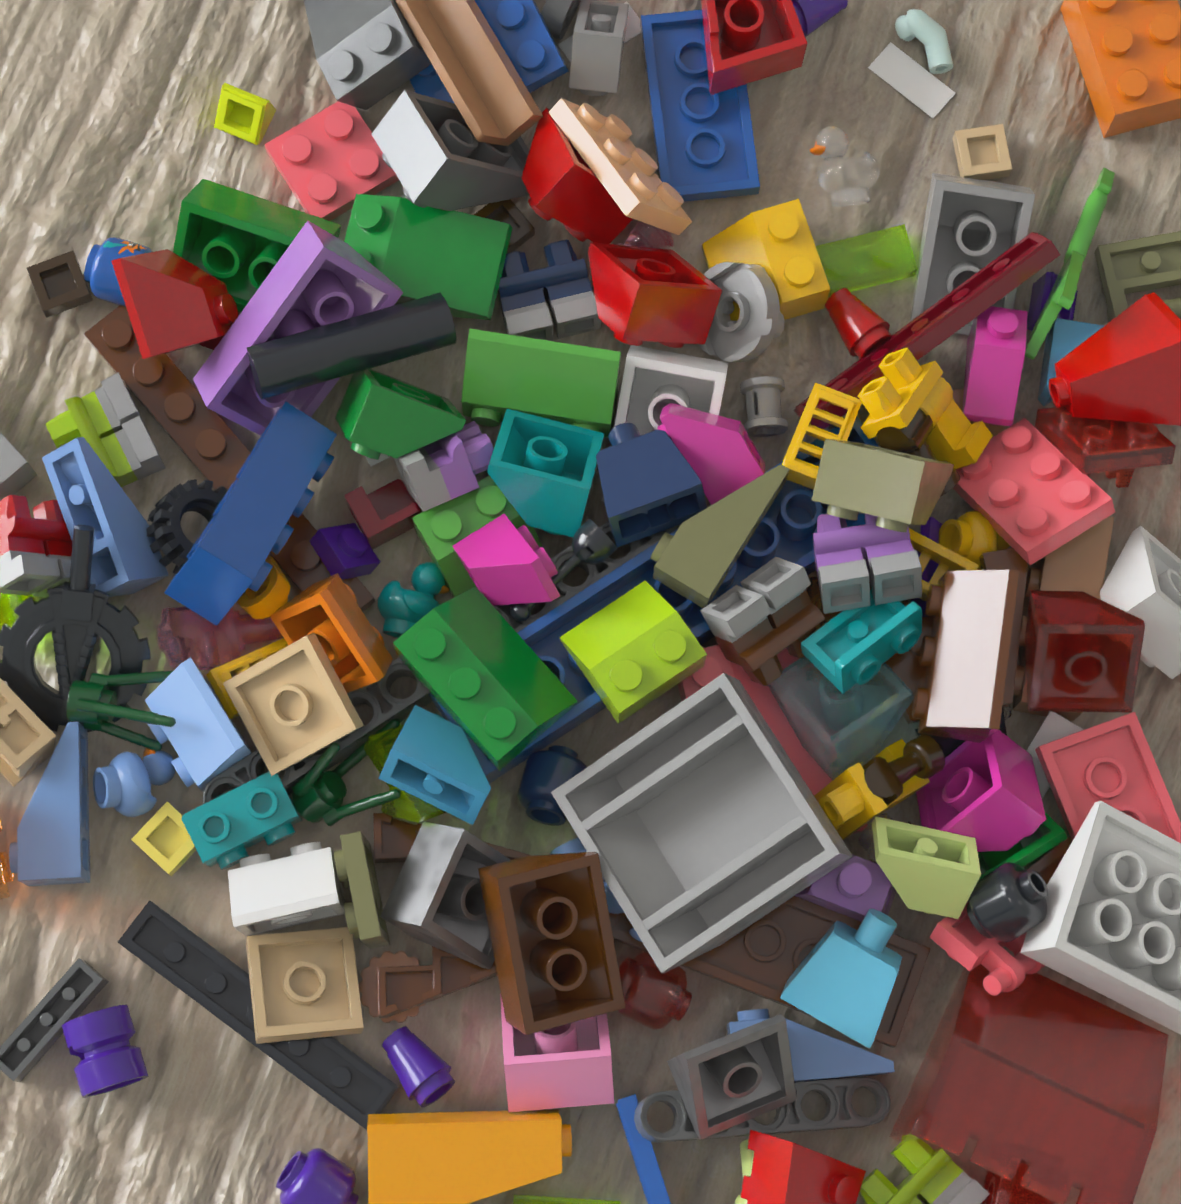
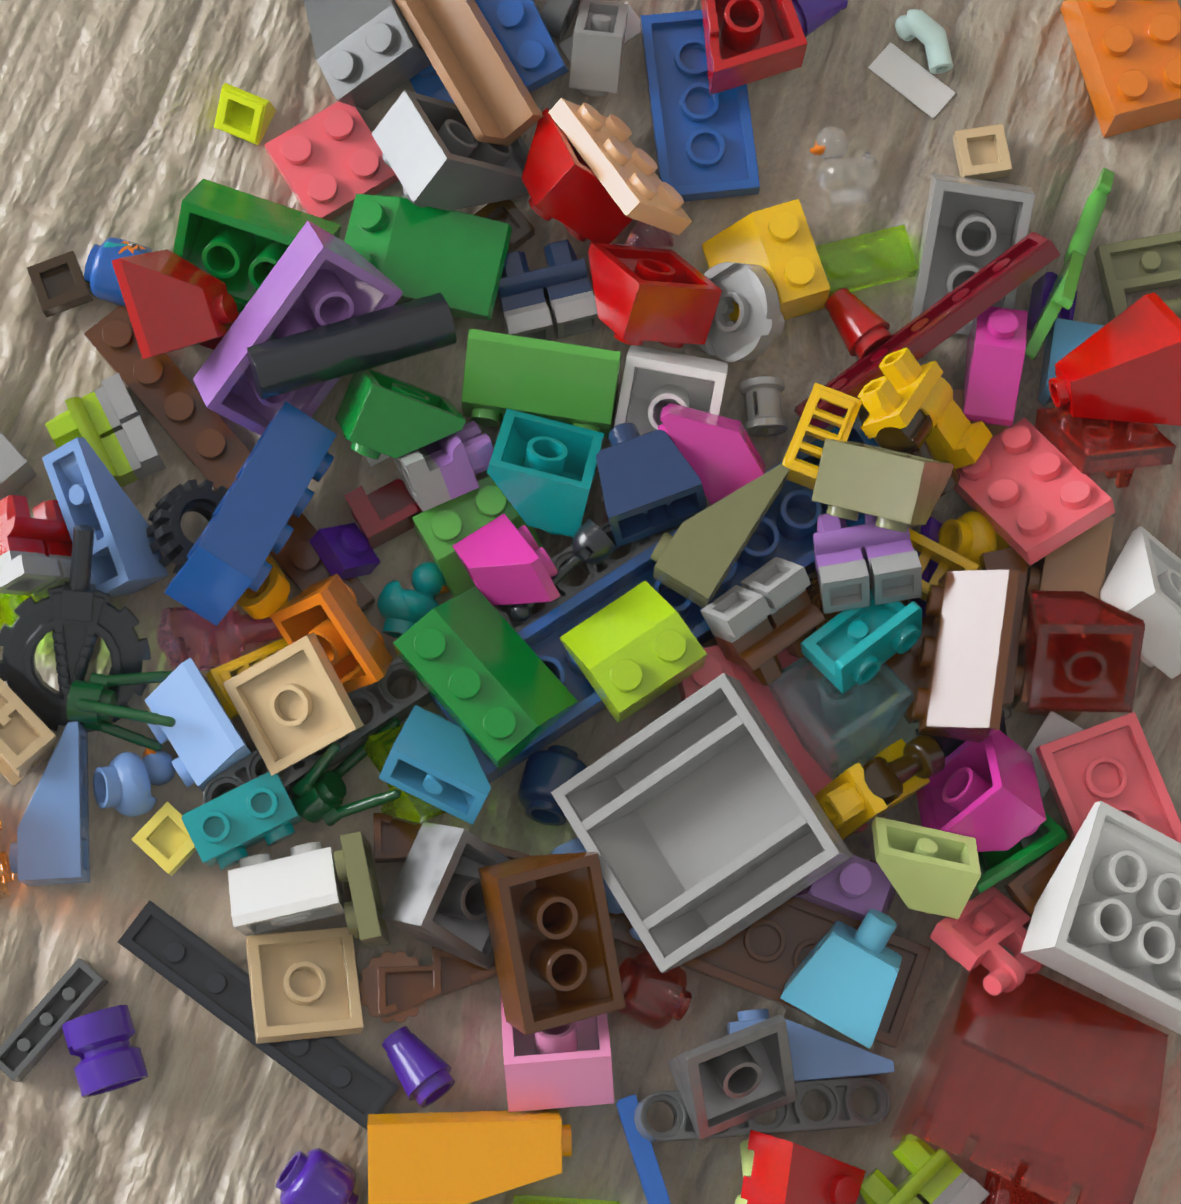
(1008, 902): black head -> none

